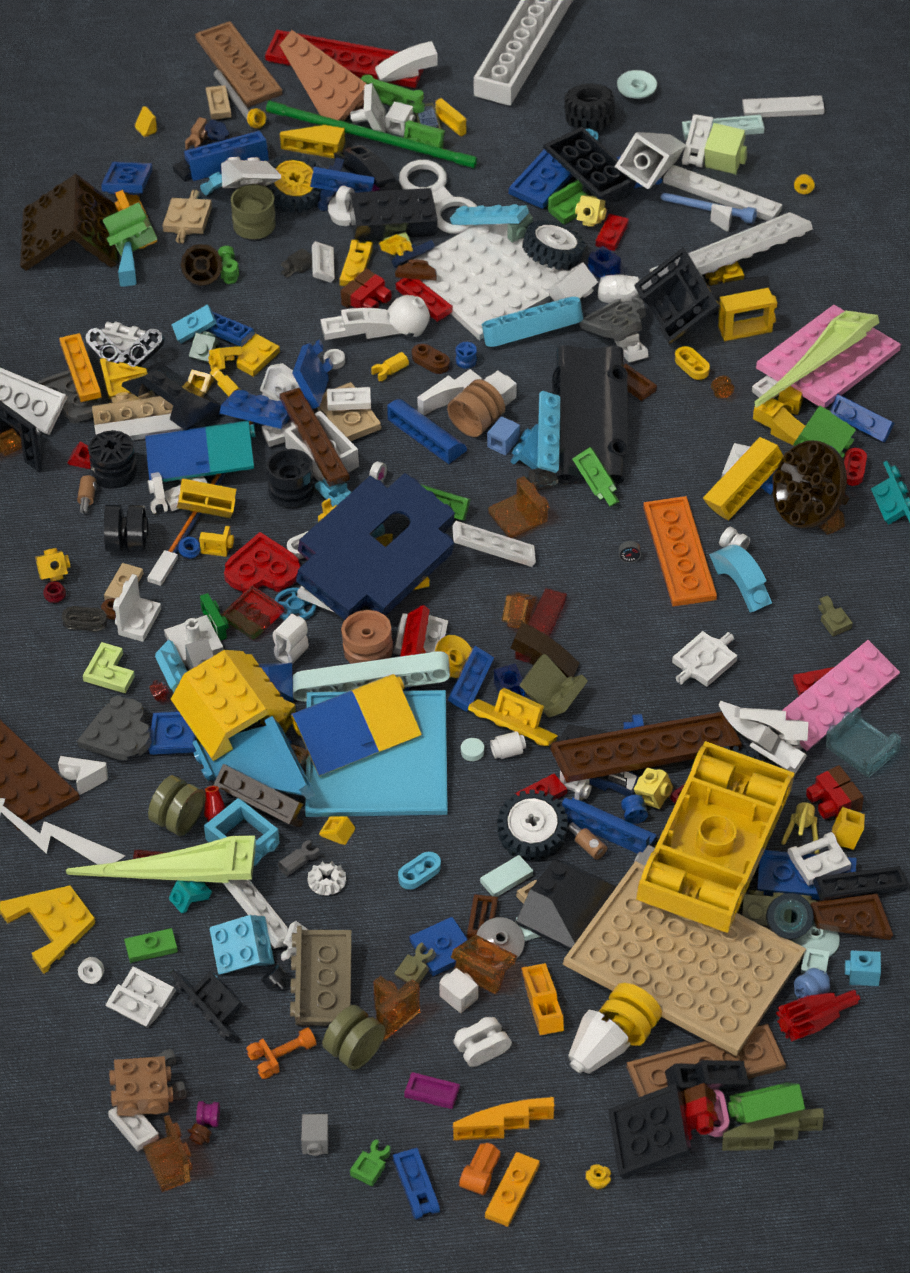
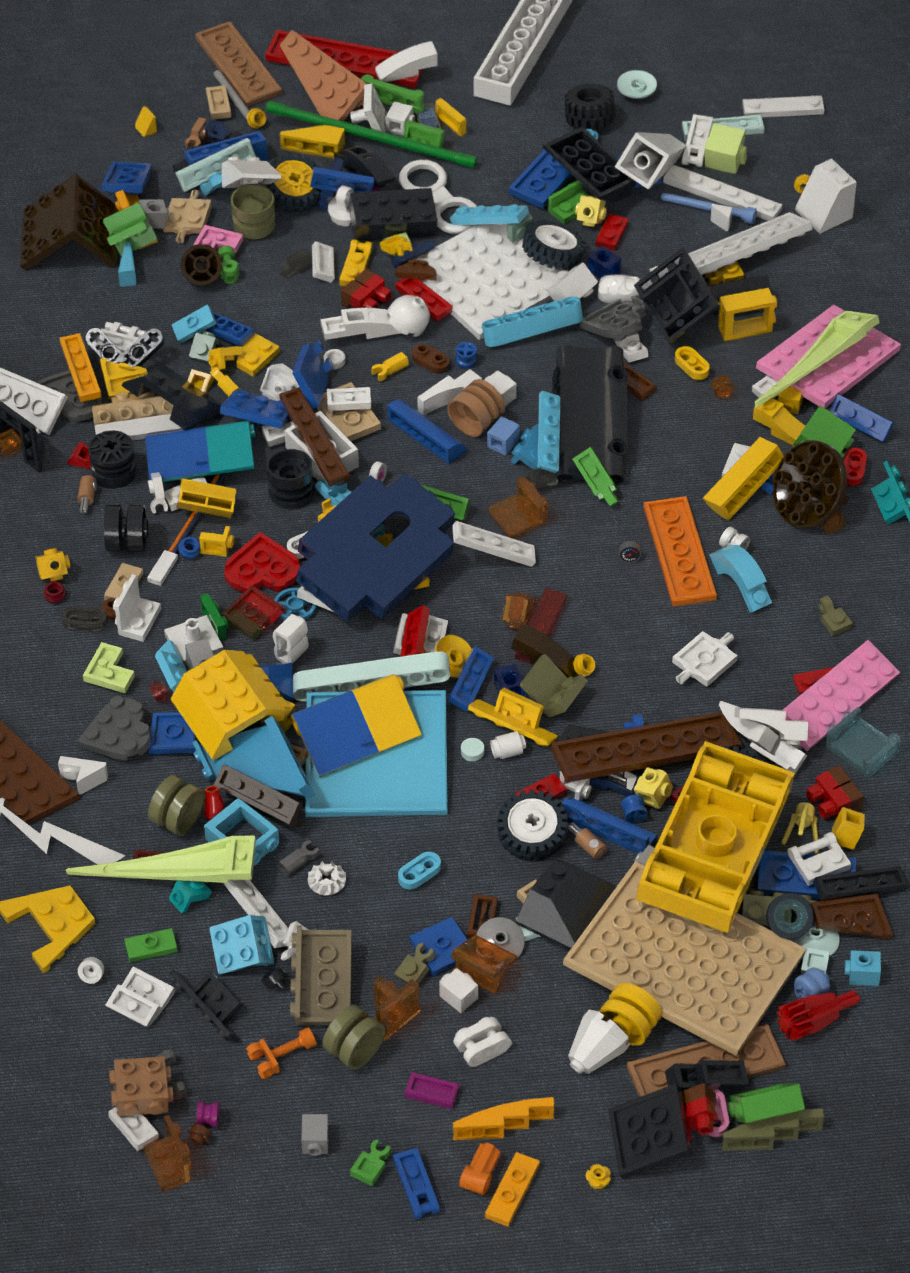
(155, 212): none -> light grey brick
(201, 171): none -> light aqua tile
(219, 237): none -> bright pink plate
(338, 829): yellow slope -> none
(367, 637): nougat wheel -> none
(506, 876): light aqua tile -> none
(543, 999): light orange slope -> none
(584, 664): none -> yellow plate
(827, 197): none -> white slope

